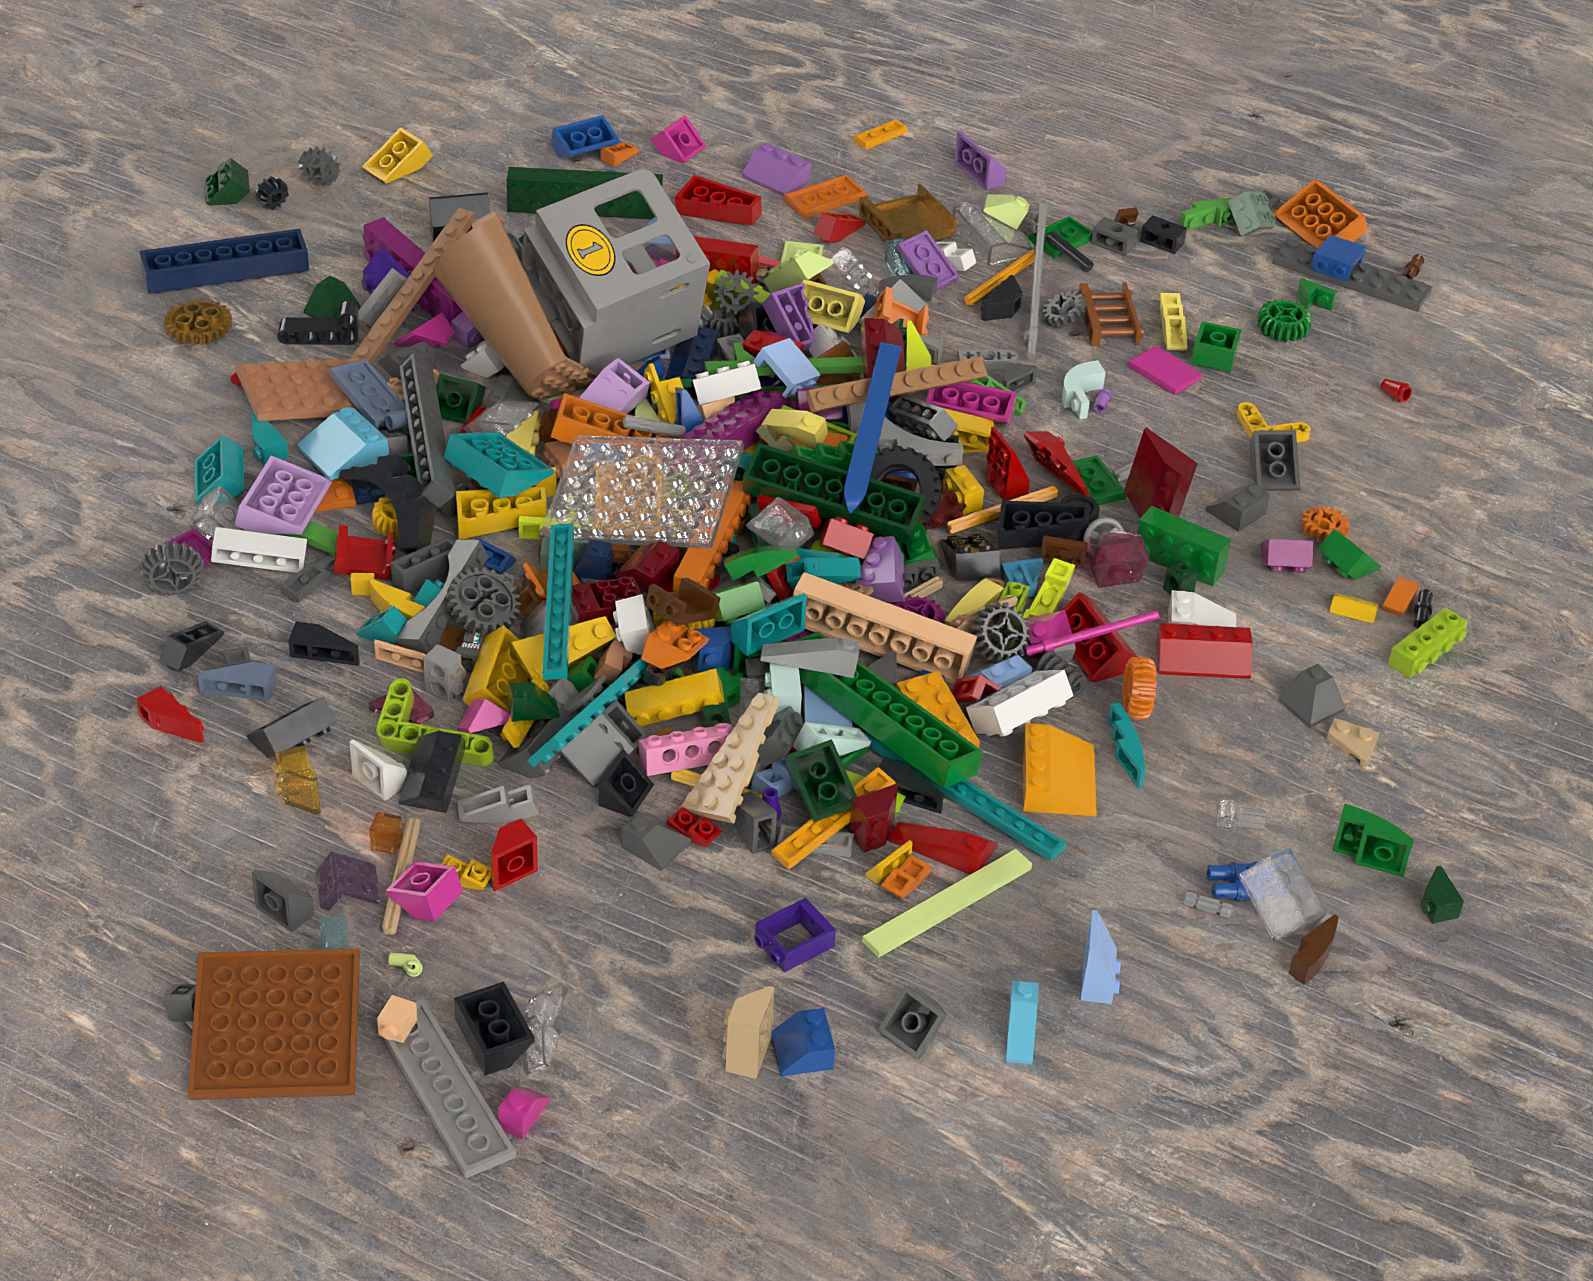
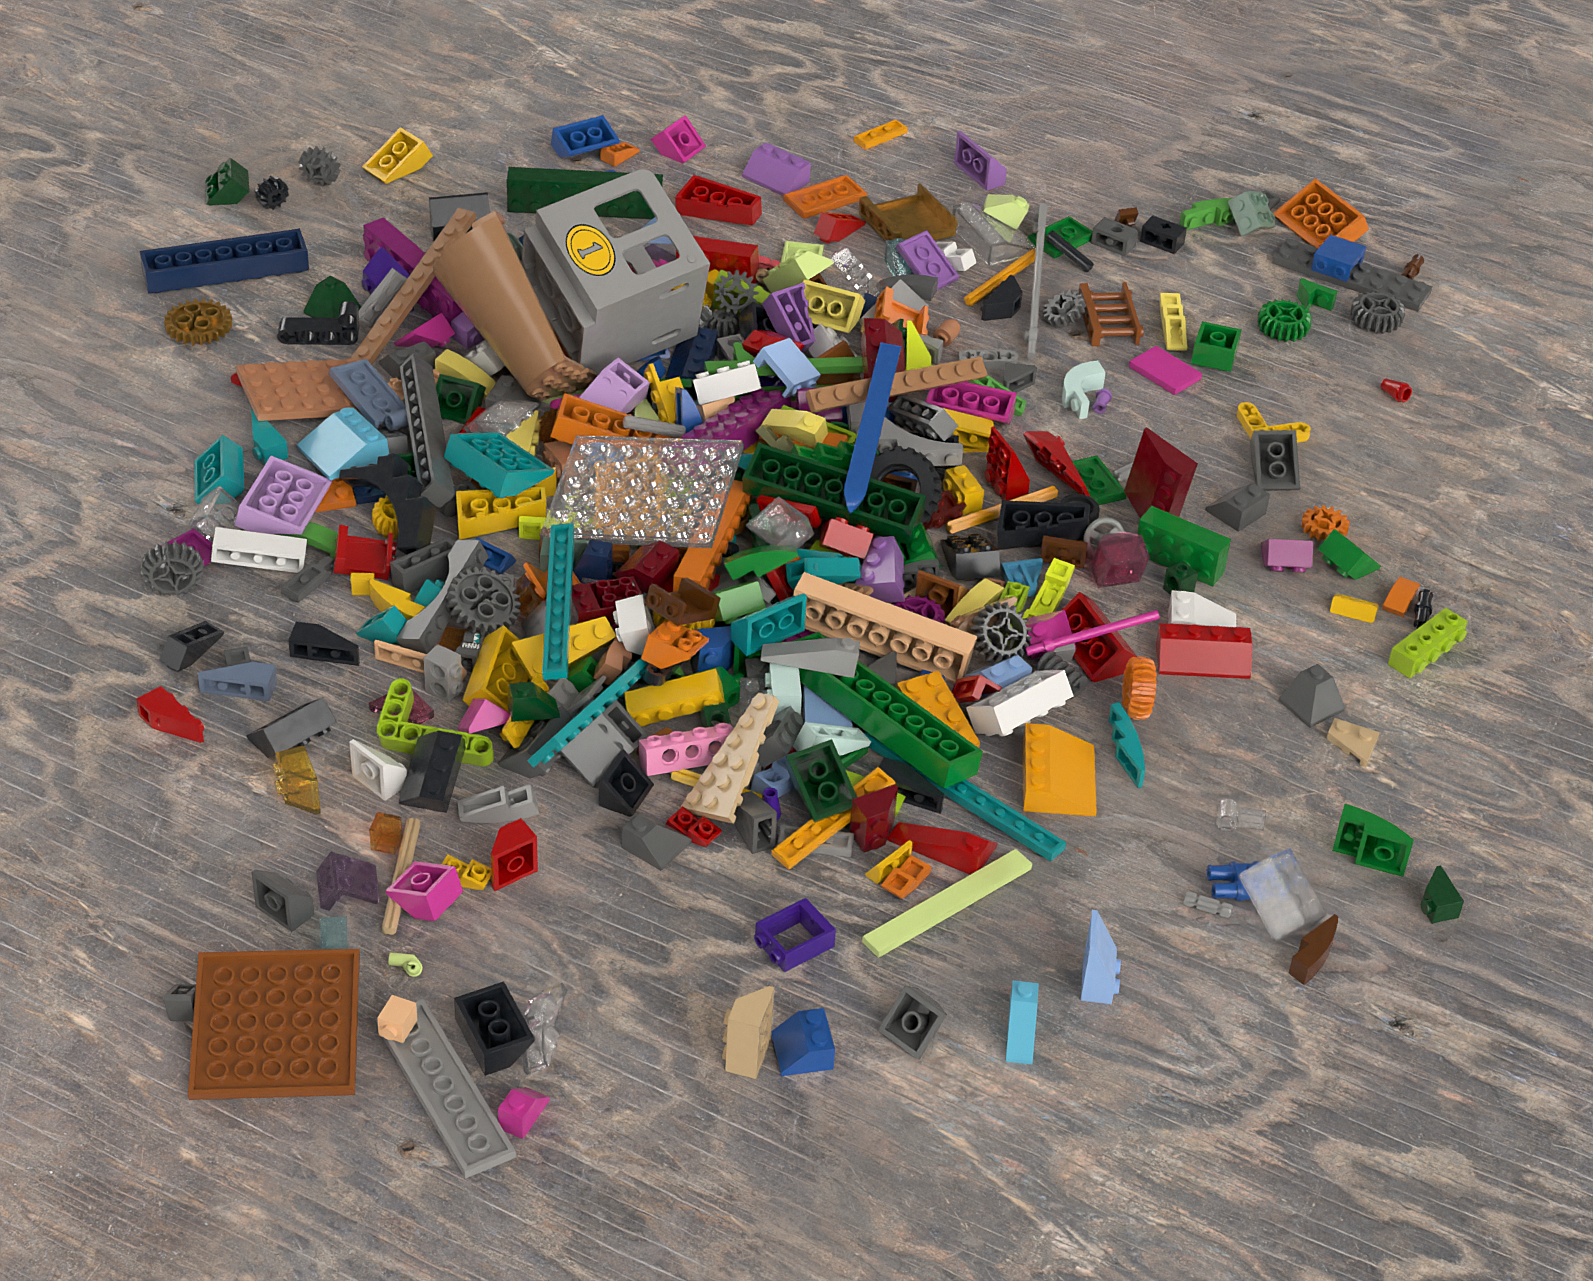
(456, 366): none -> light yellow slope
(939, 589): none -> dark orange slope
(947, 331): none -> nougat brick
(1377, 312): none -> dark grey gear

